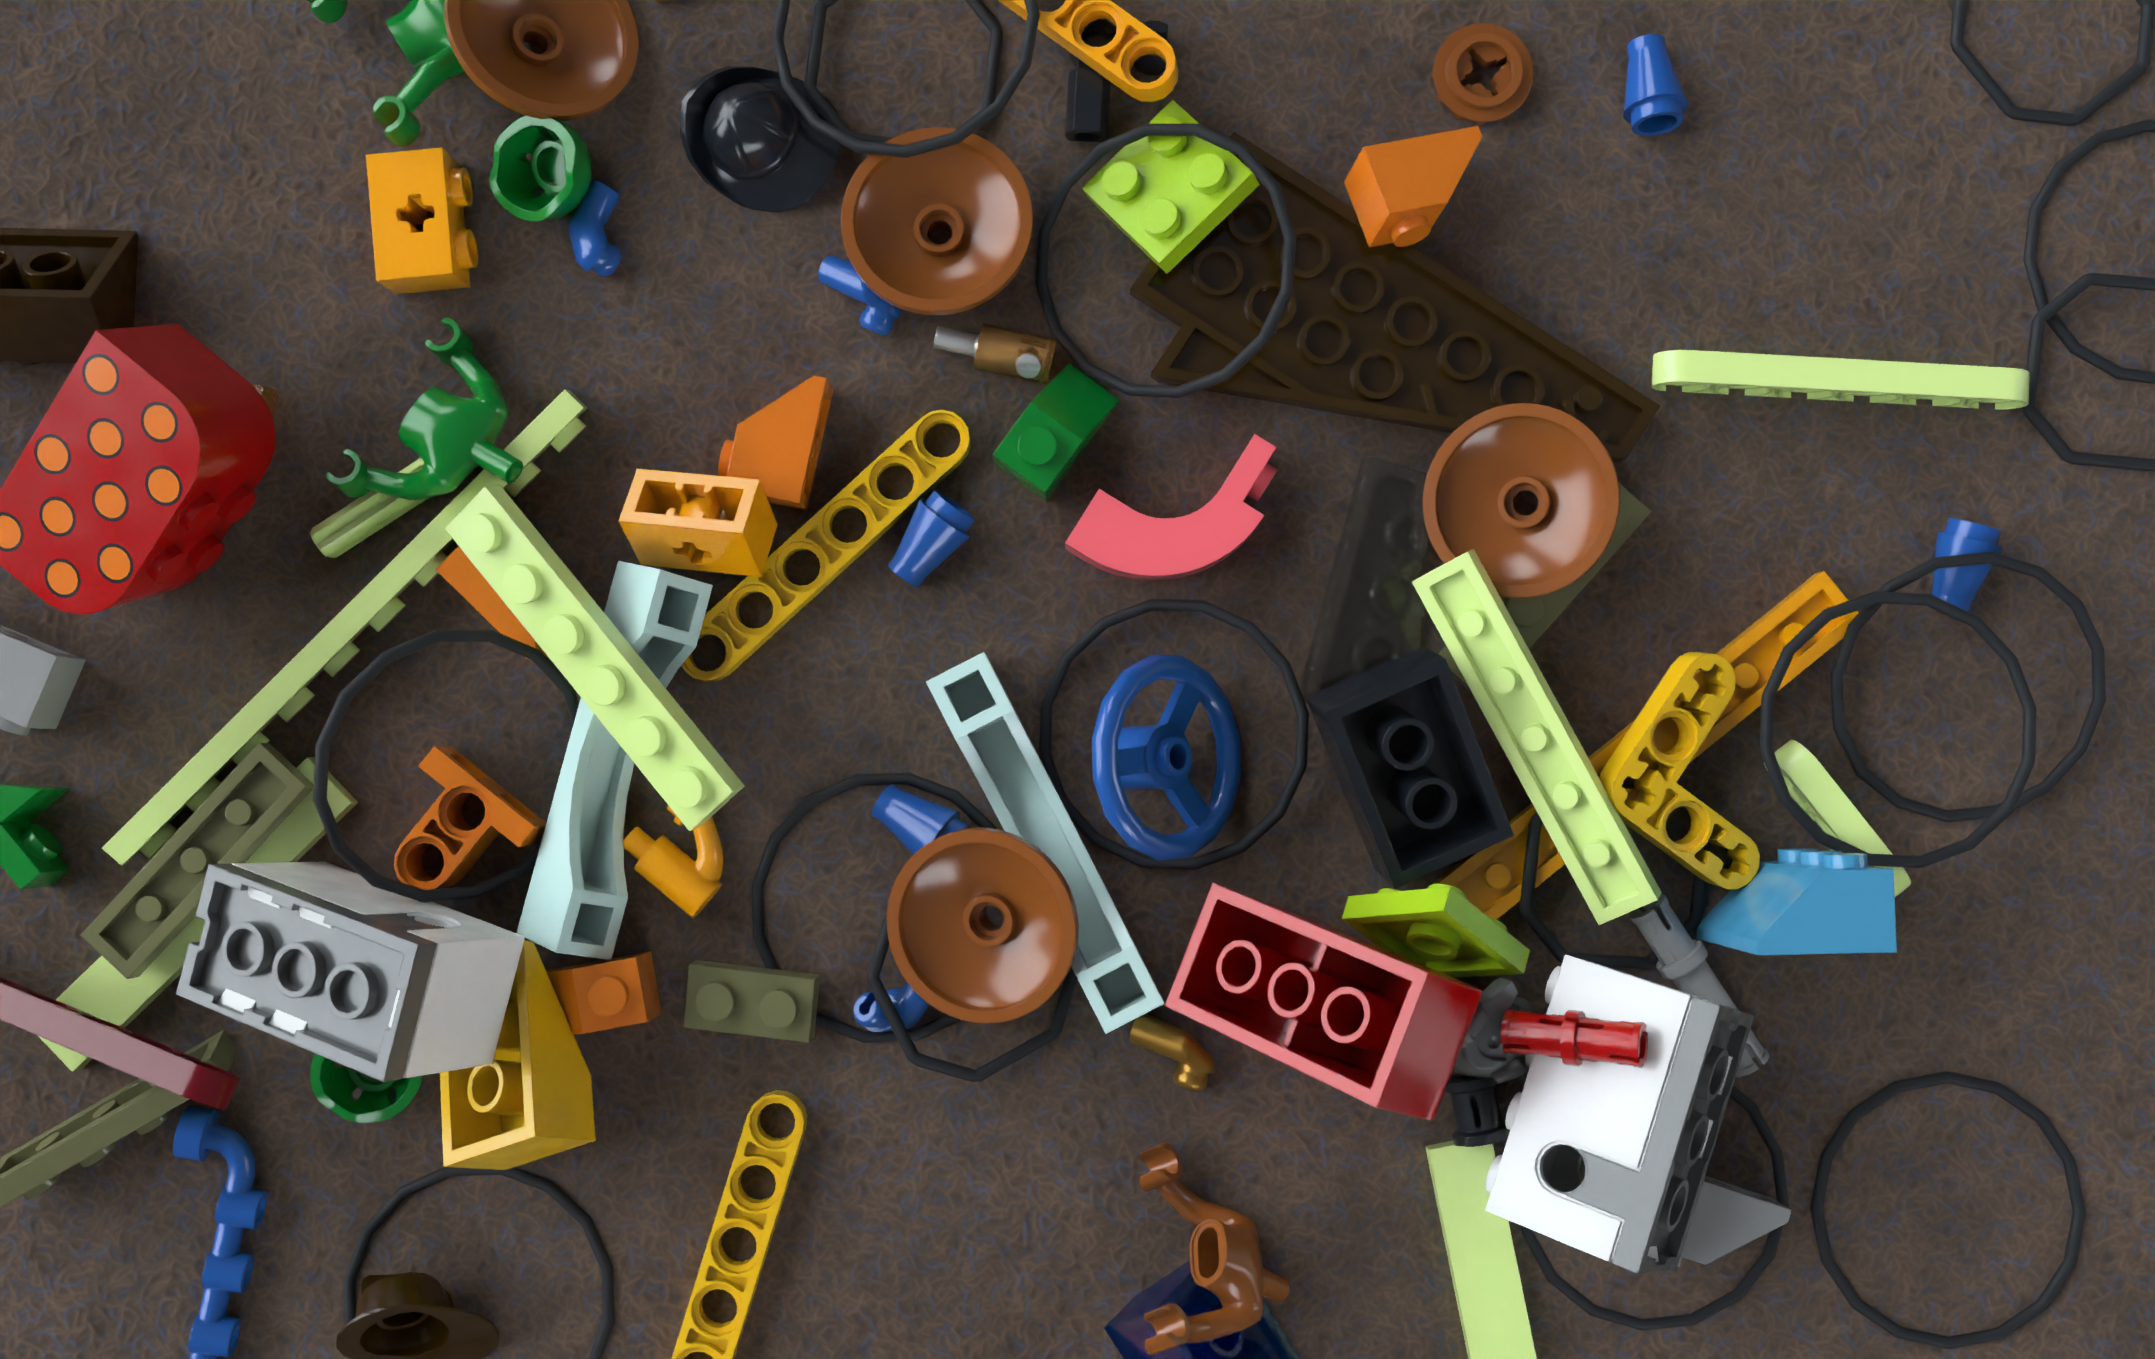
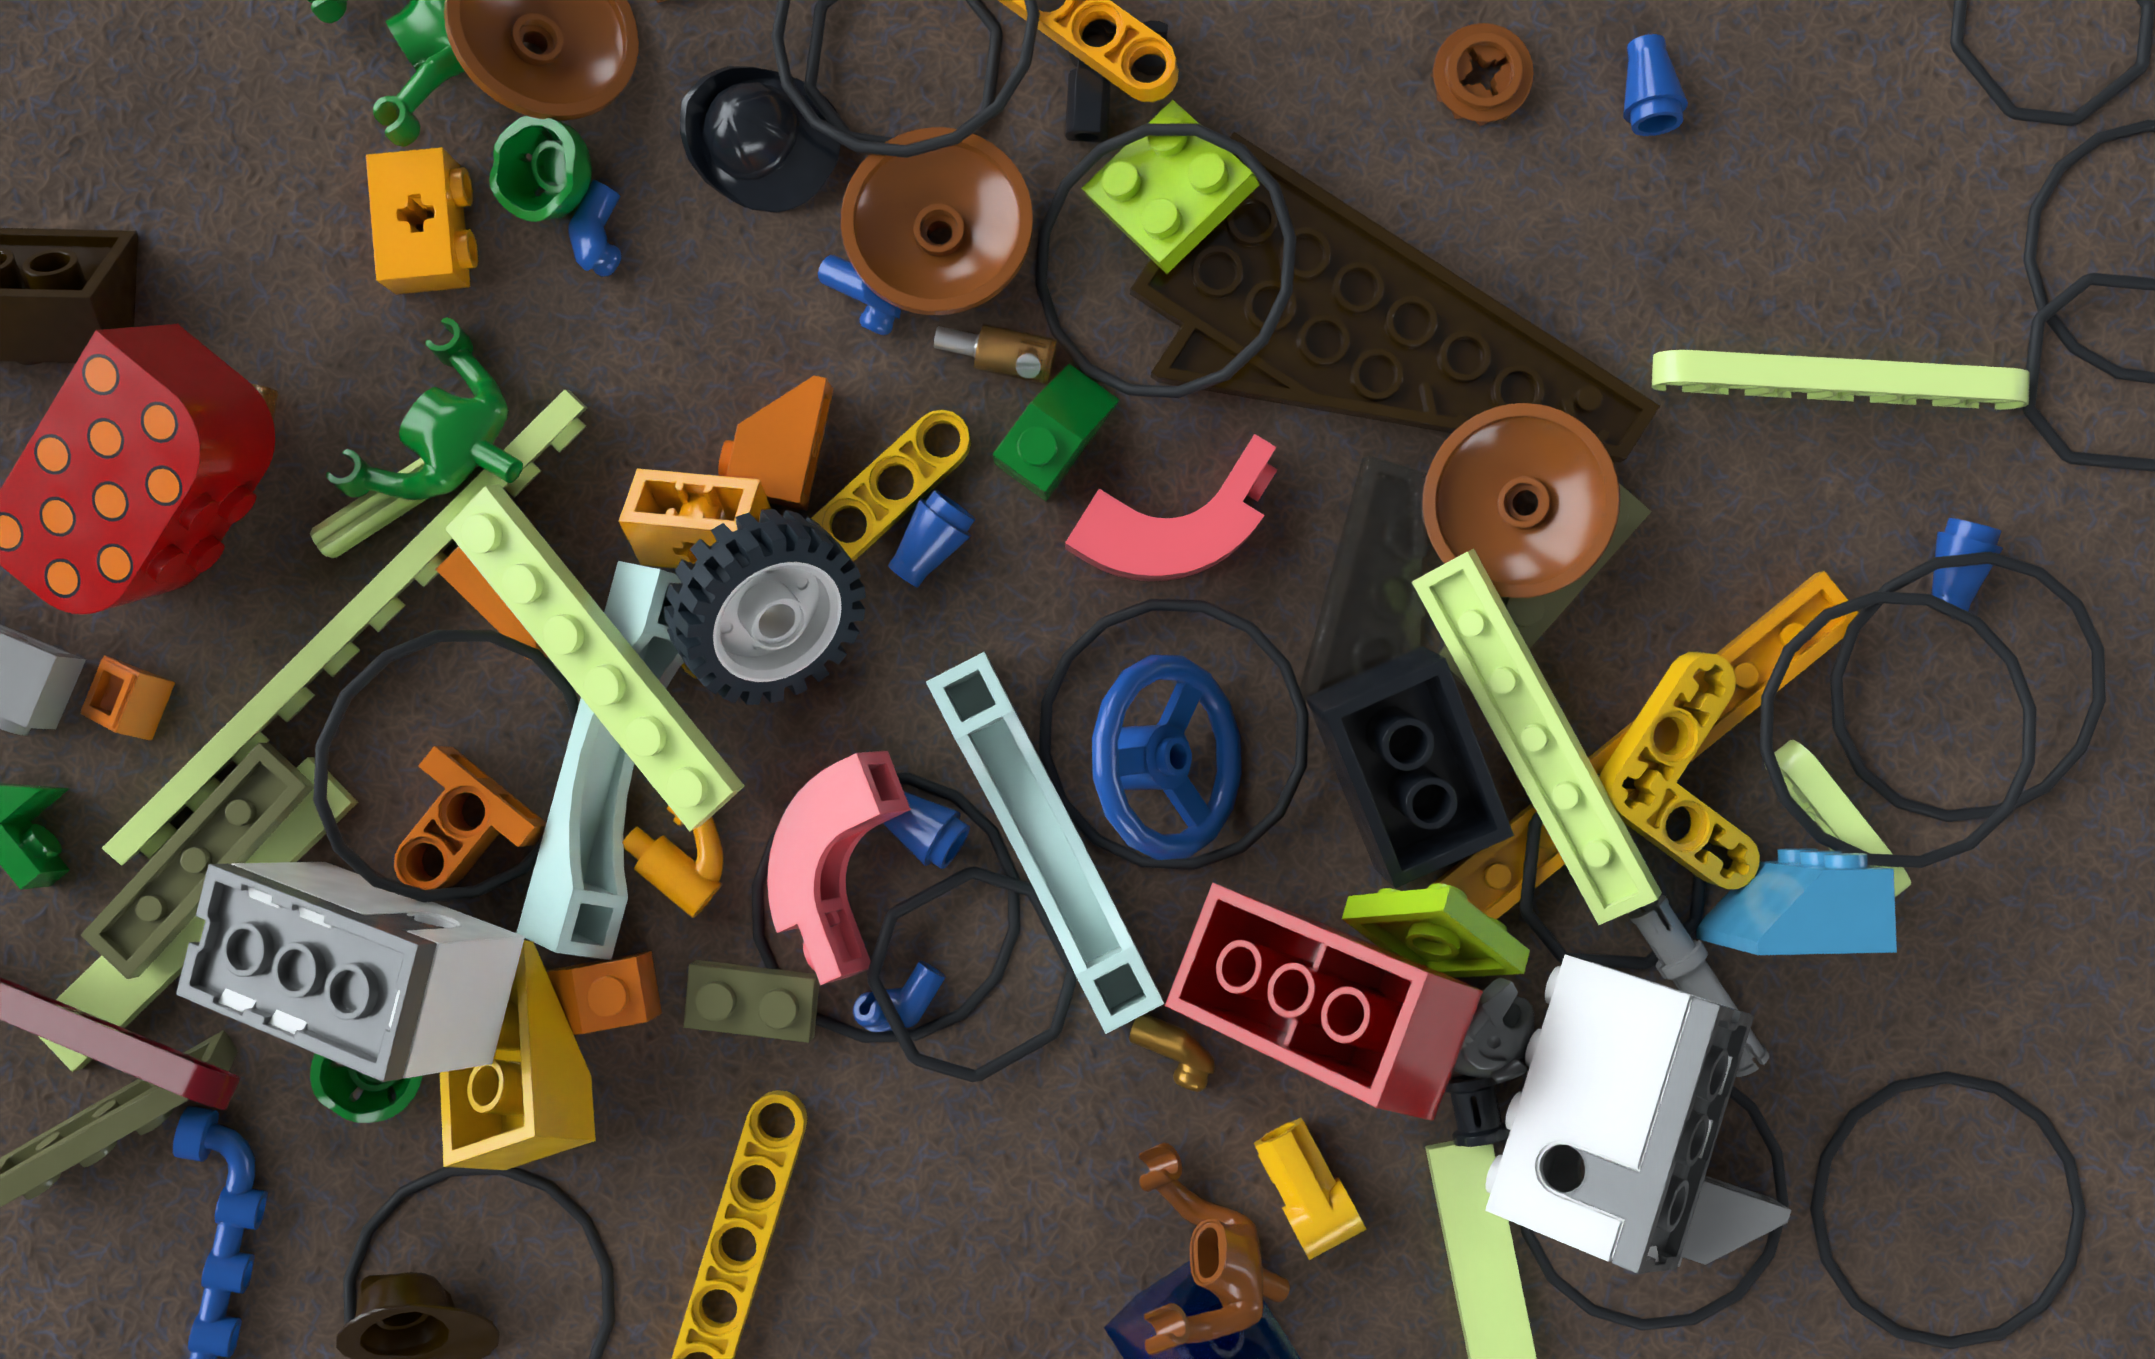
(127, 699): none -> orange slope
(764, 606): none -> wheel
(813, 855): none -> arch
(953, 949): dark orange dish -> none
(1313, 1199): none -> yellow piece
(1407, 184): orange slope -> none
(1574, 1038): red pin -> none

